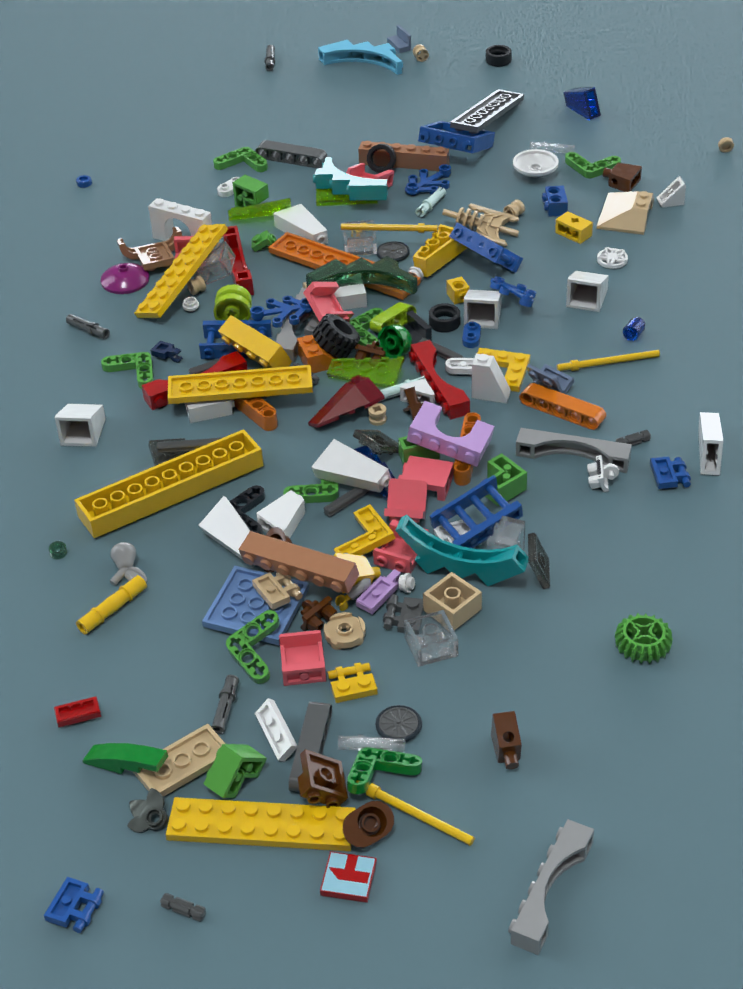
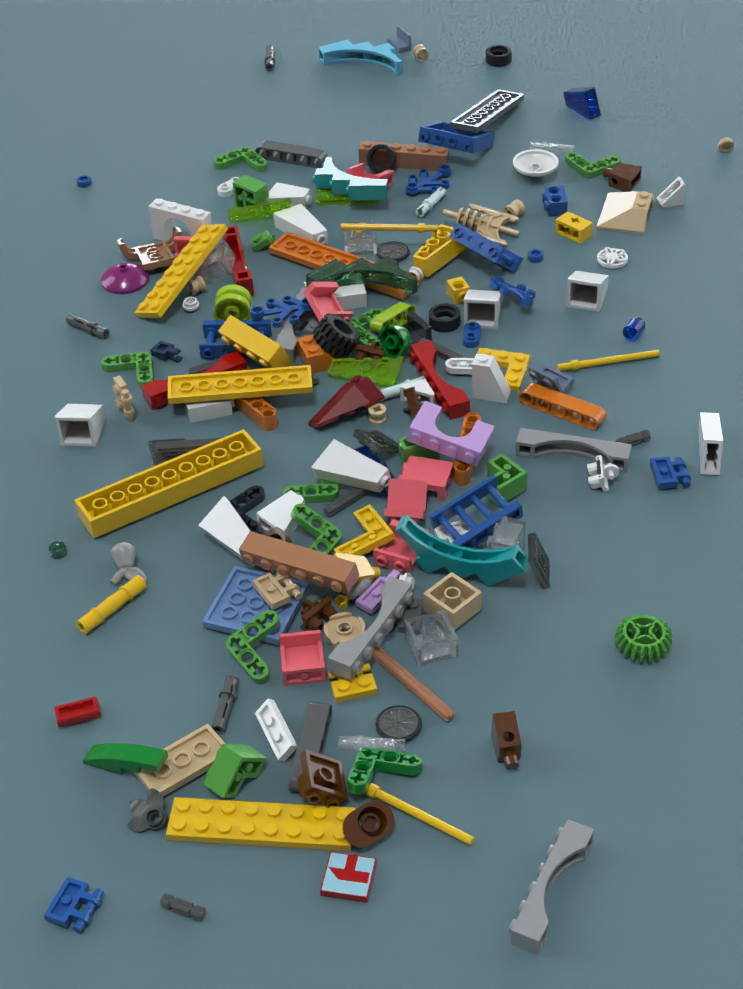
(124, 398): none -> tan plate
(297, 194): none -> white slope
(322, 533): none -> bright green beam
(351, 655): none -> light grey arch
(413, 684): none -> nougat axle
(535, 255): none -> blue tile

